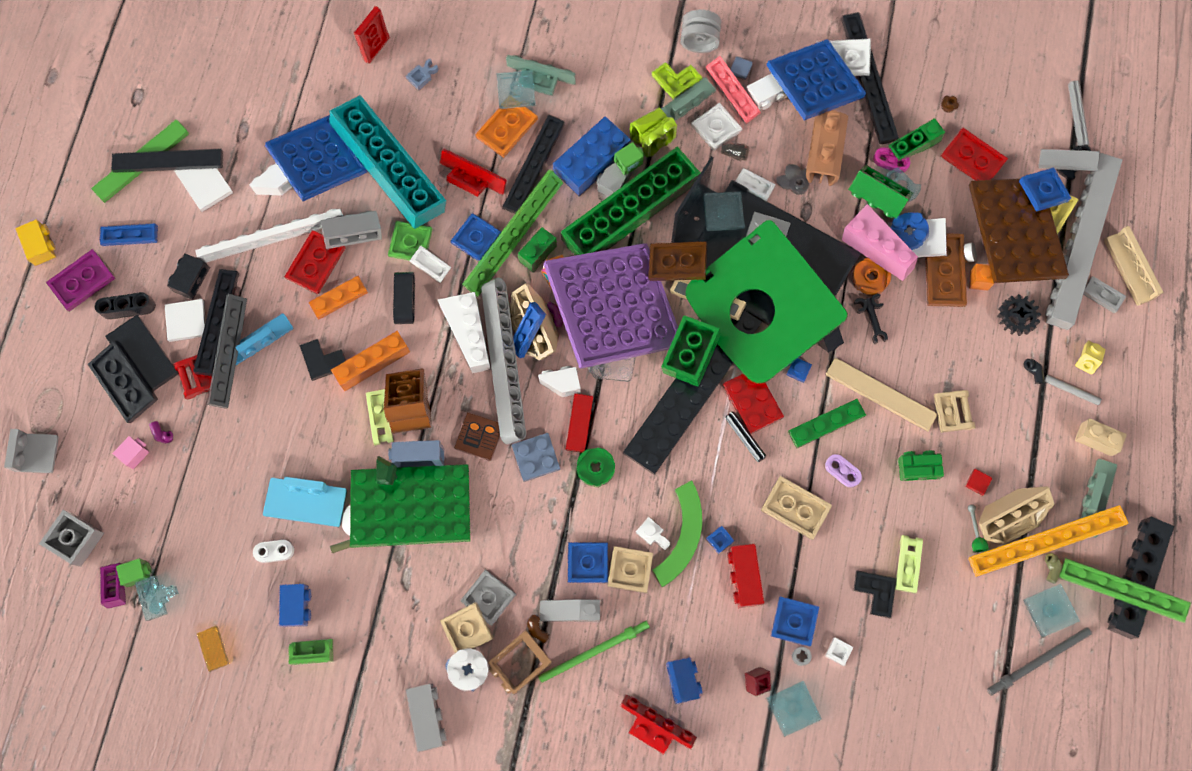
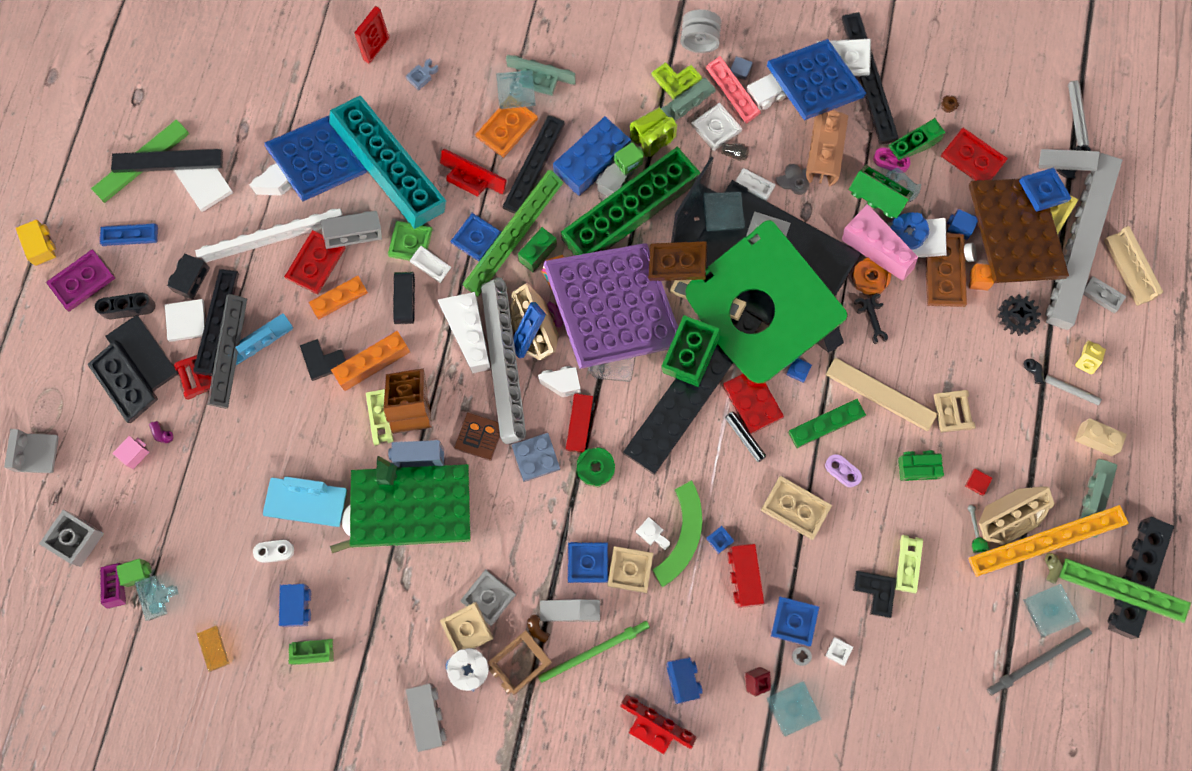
(962, 223): none -> blue brick

